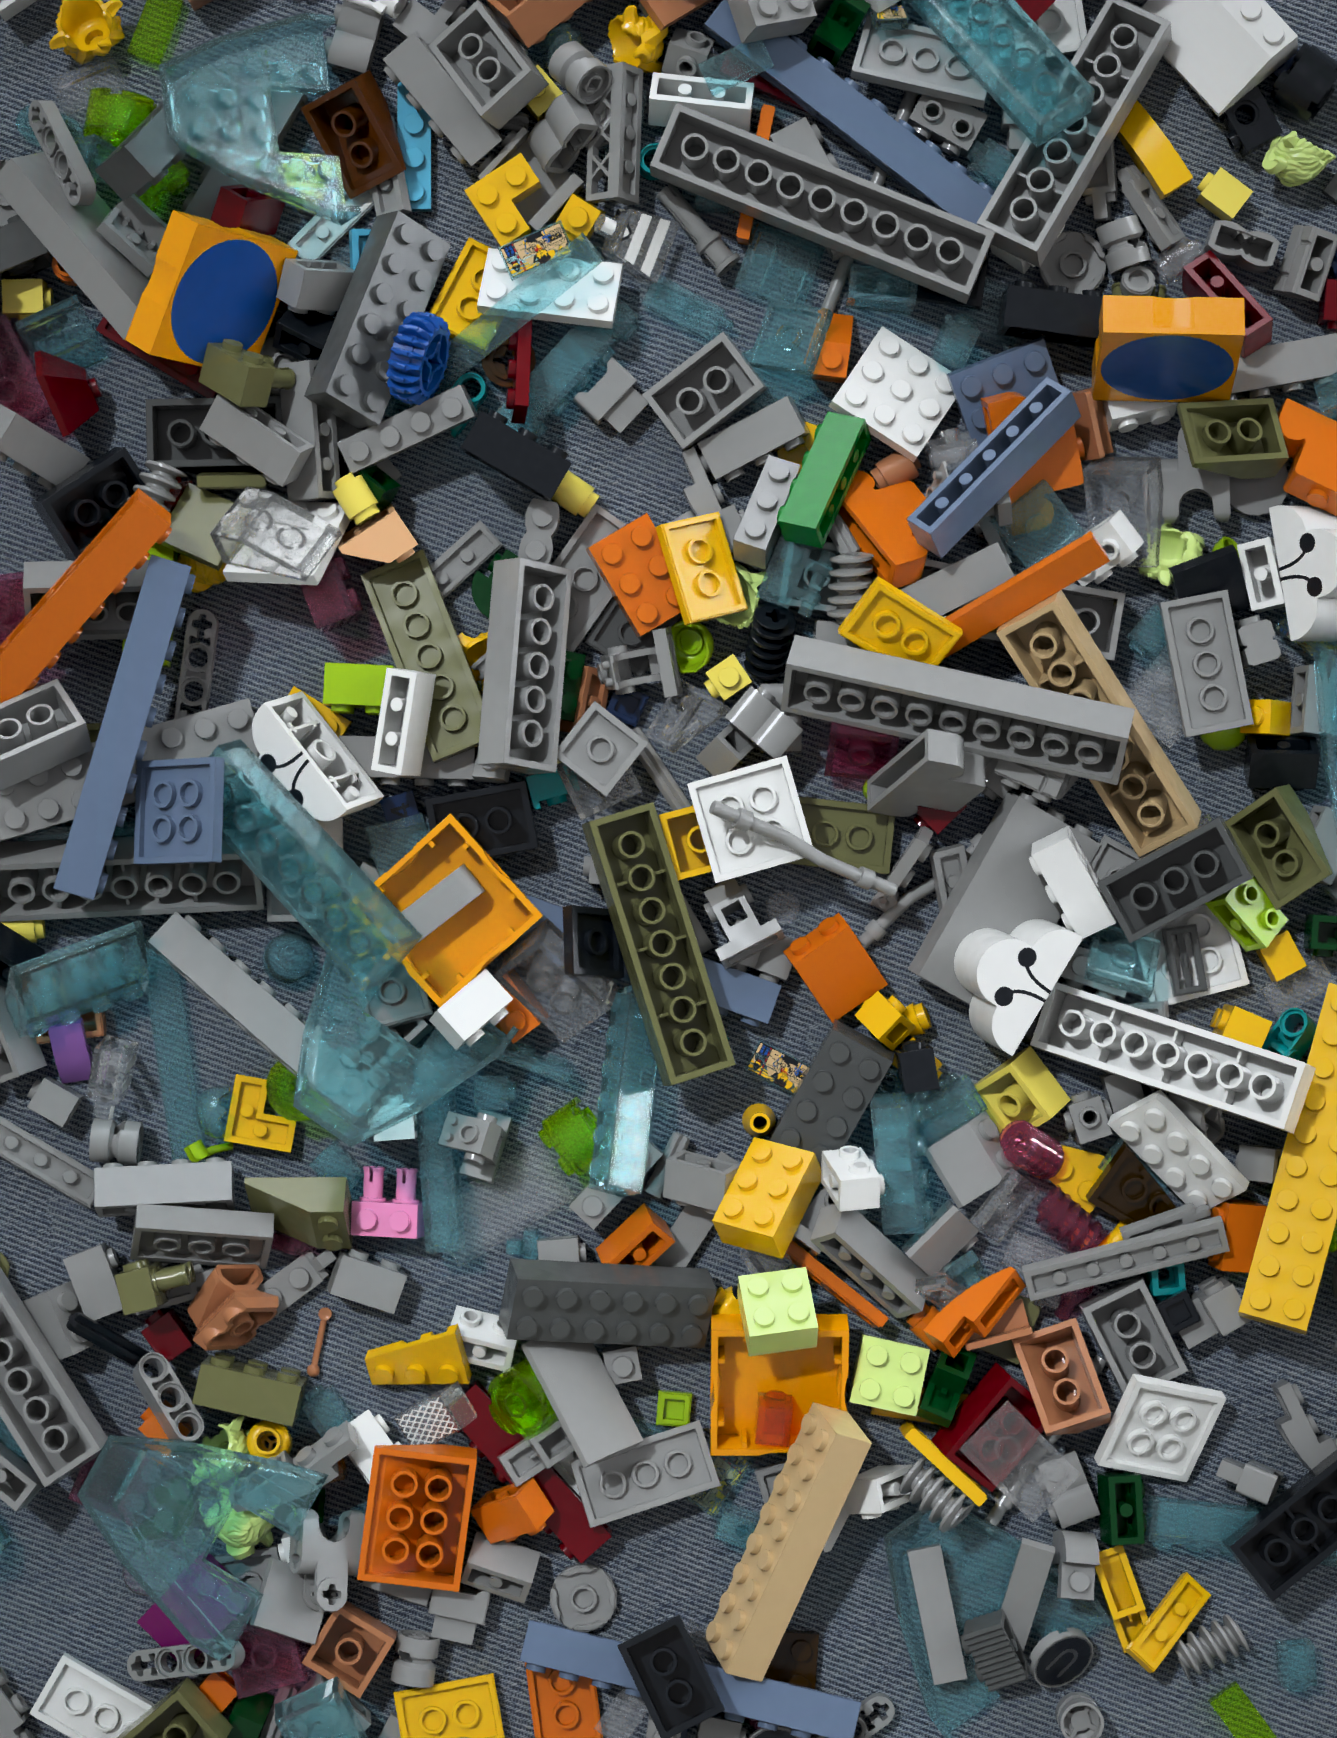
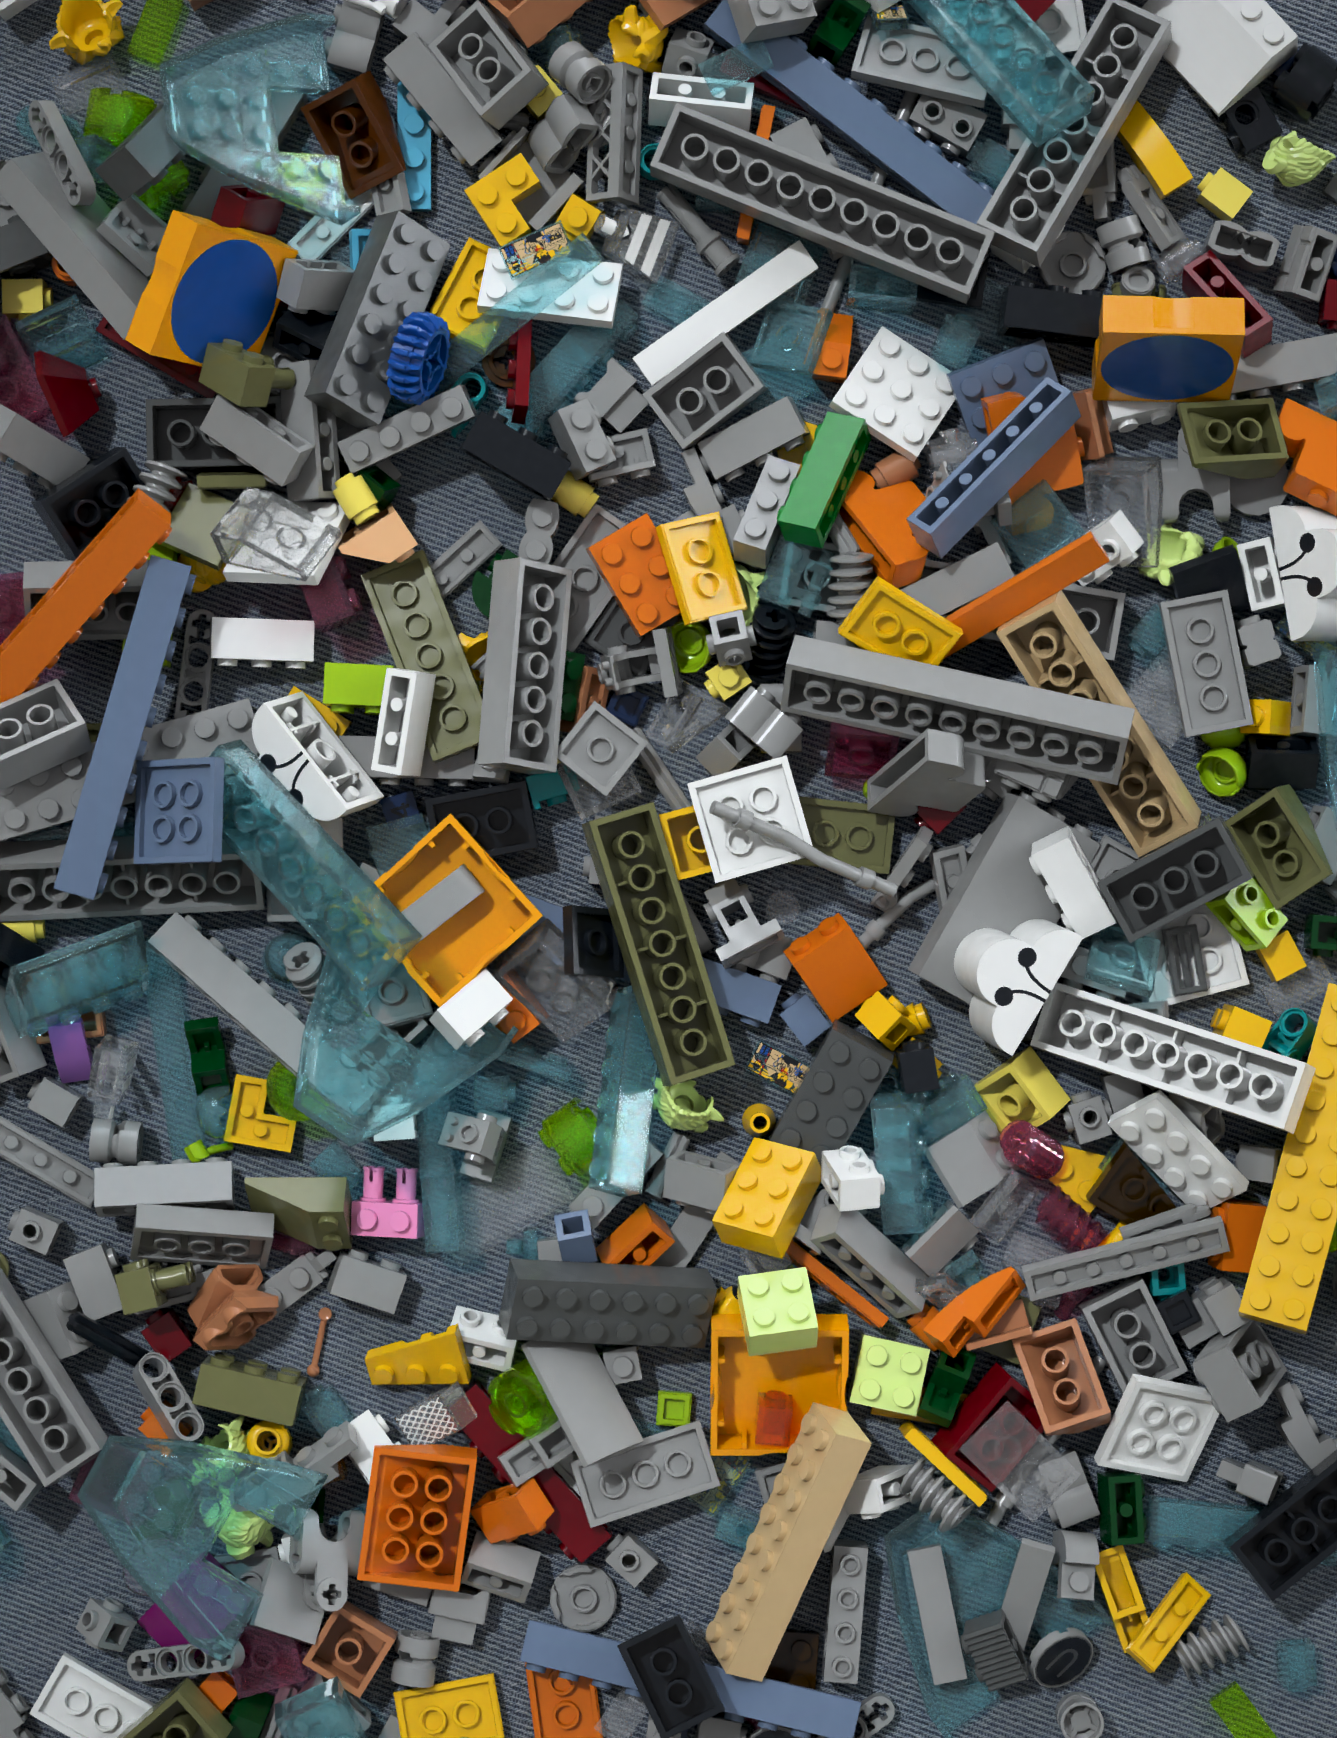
(34, 1229): none -> light grey brick
(105, 1624): none -> light grey brick
(208, 1053): none -> dark green slope
(262, 641): none -> white brick
(304, 968): none -> light grey piece
(575, 1236): none -> sand blue brick
(582, 438): none -> light grey brick
(630, 1557): none -> light grey brick
(632, 456): none -> light grey bracket
(683, 1107): none -> yellowish green hair
(726, 312): none -> white tile
(730, 638): none -> light grey brick
(803, 1018): none -> sand blue brick
(844, 1611): none -> light grey brick
(1222, 771): none -> lime hair
(1239, 1370): none -> light grey brick

